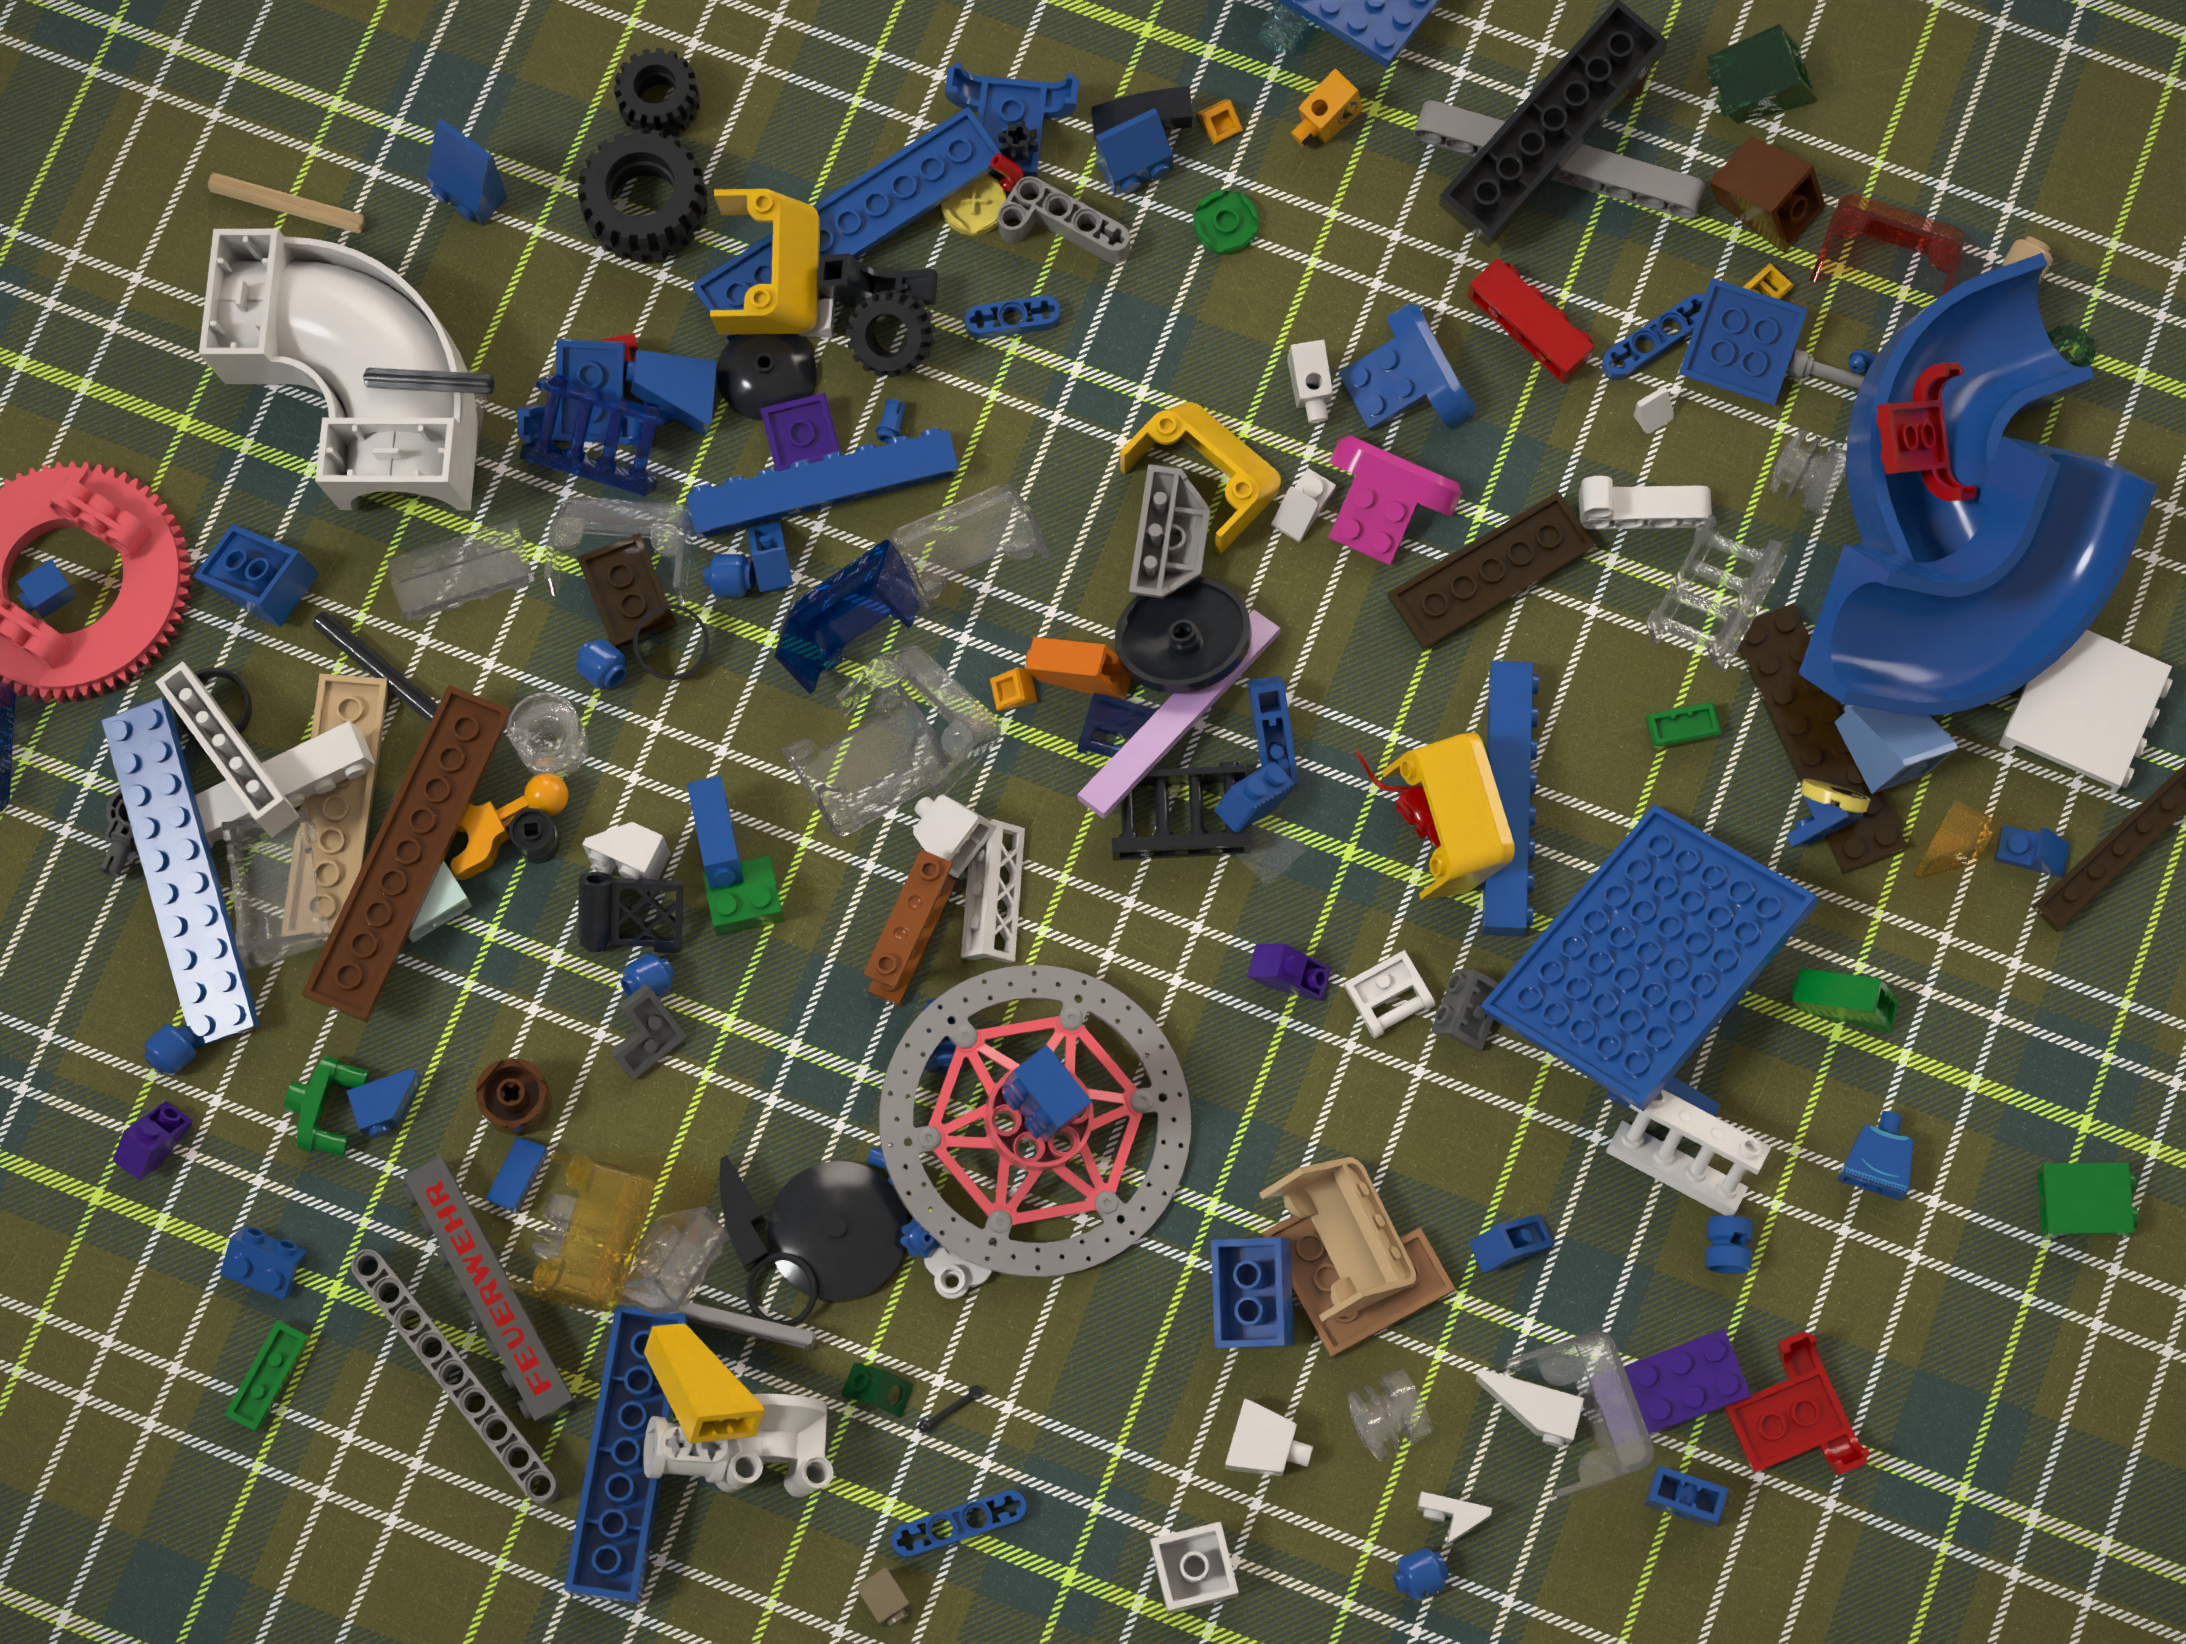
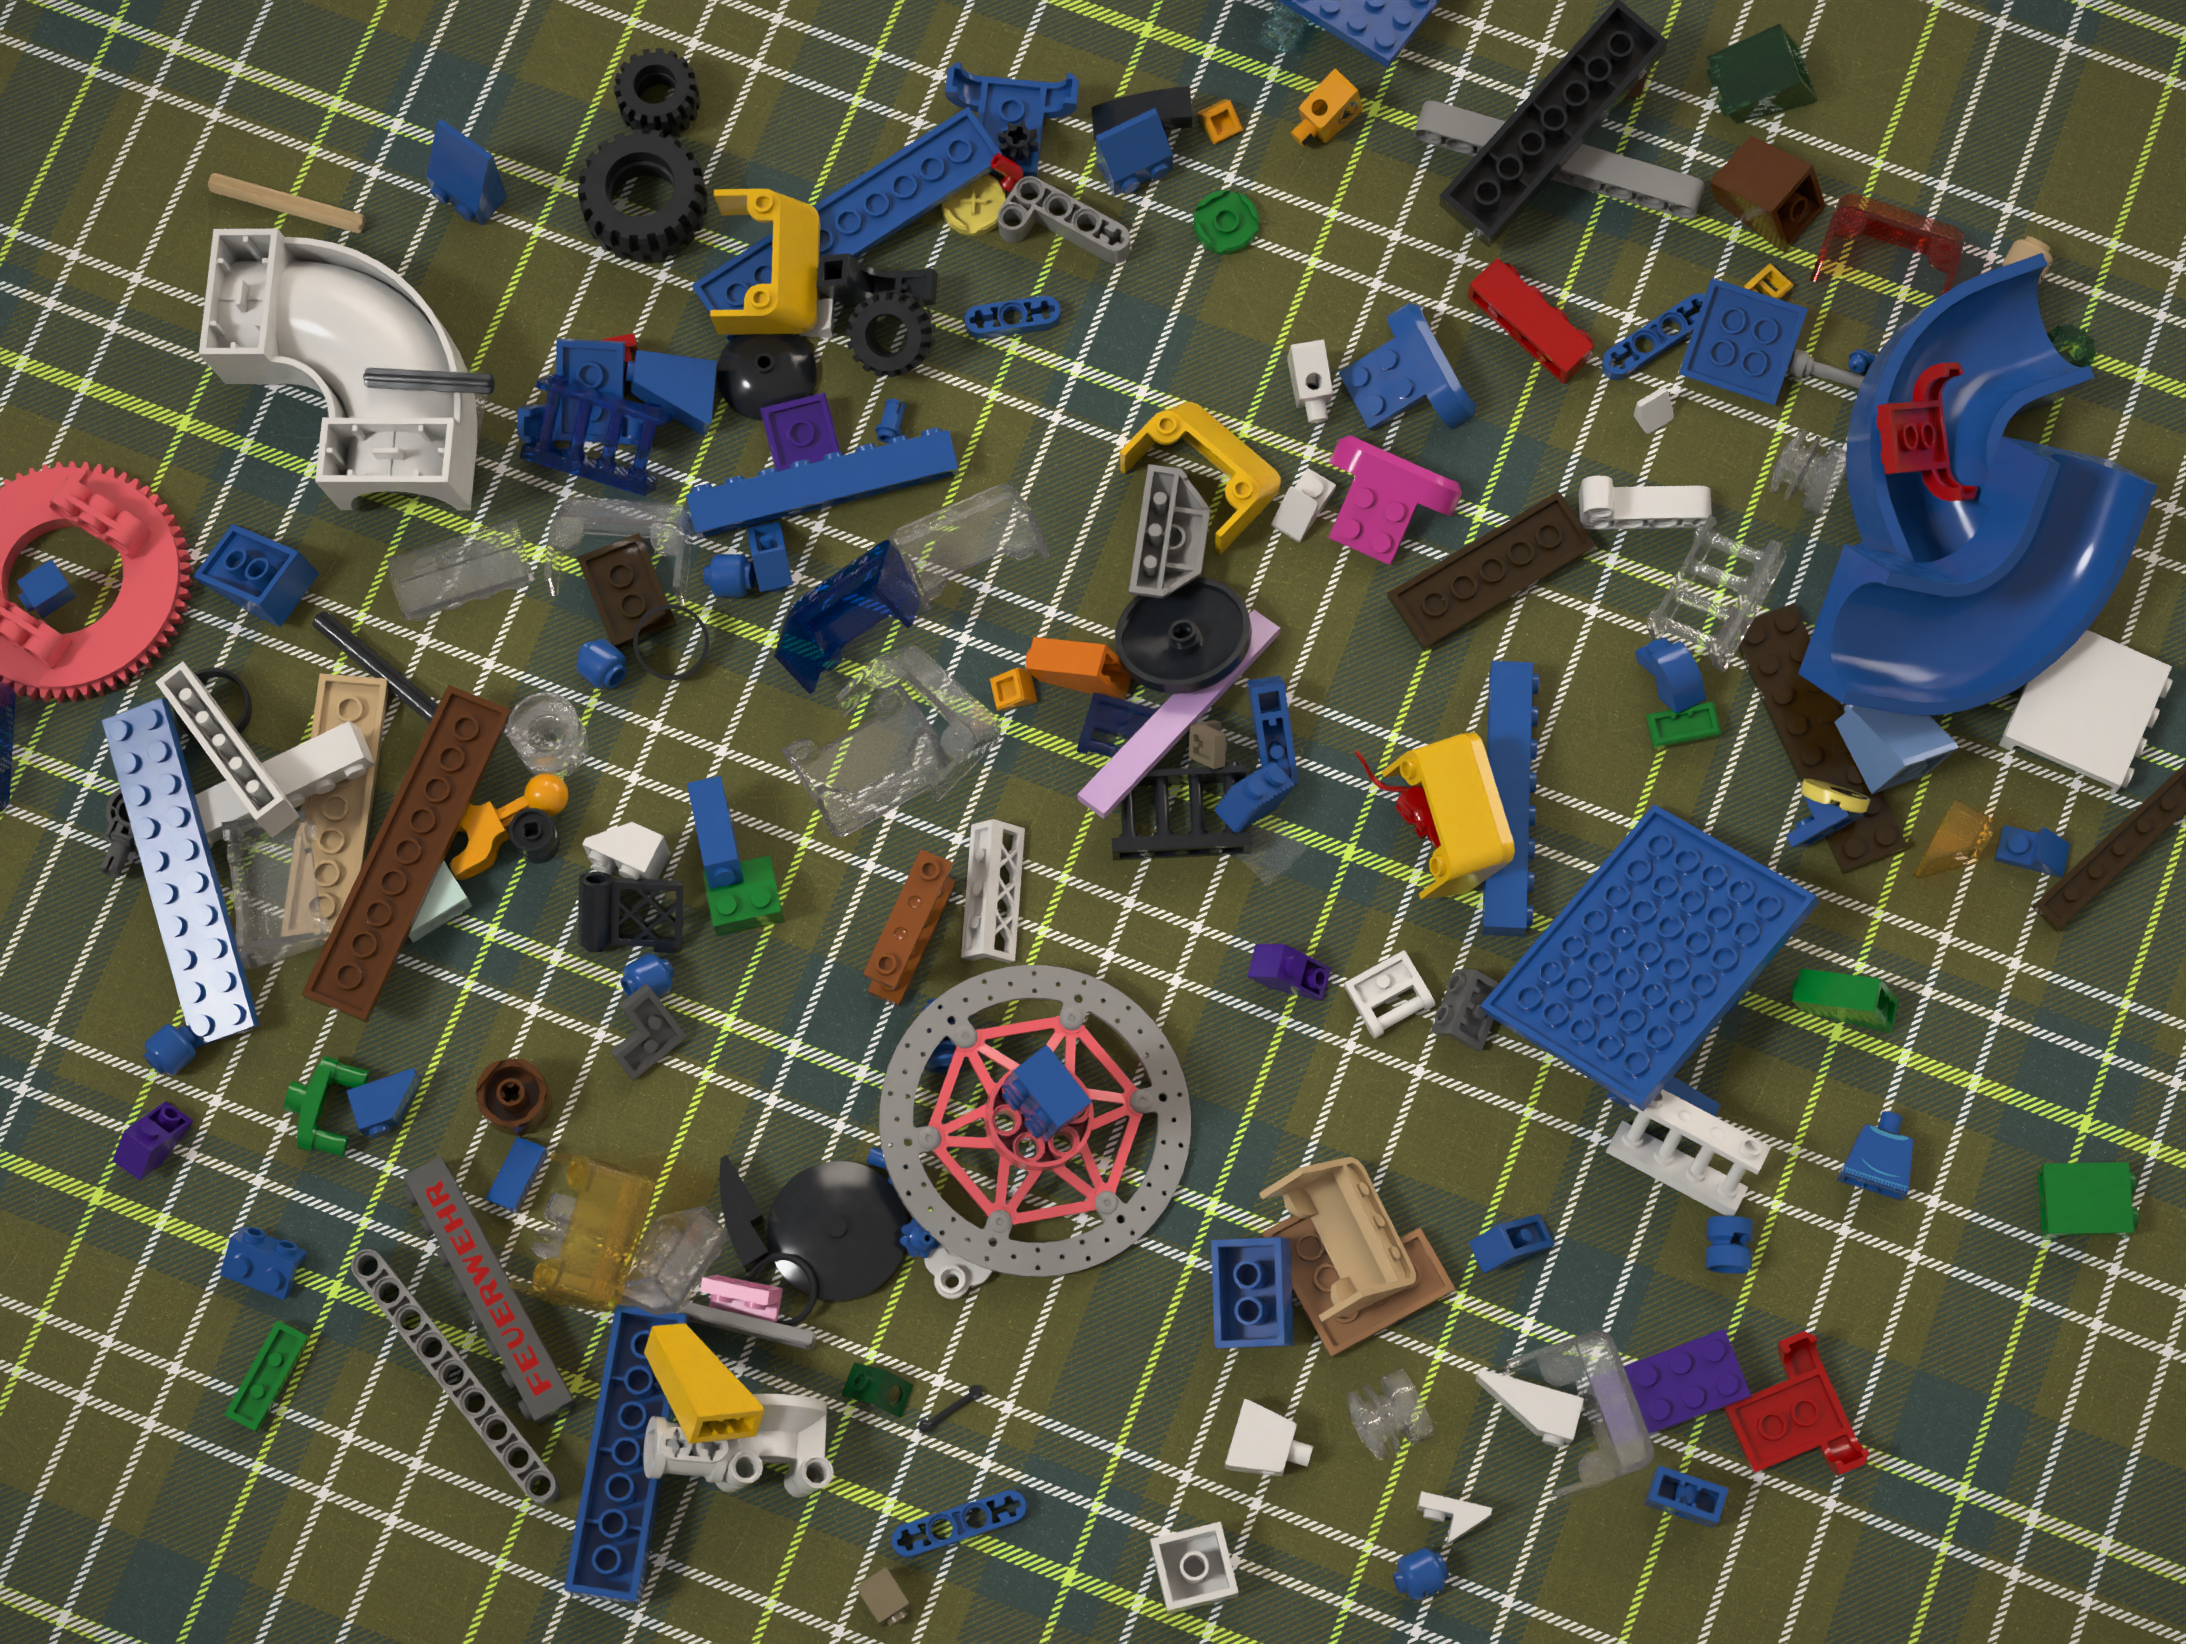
(743, 1297): none -> bright pink bracket
(951, 831): white torso -> none
(1208, 744): none -> dark tan bracket
(1675, 673): none -> blue brick

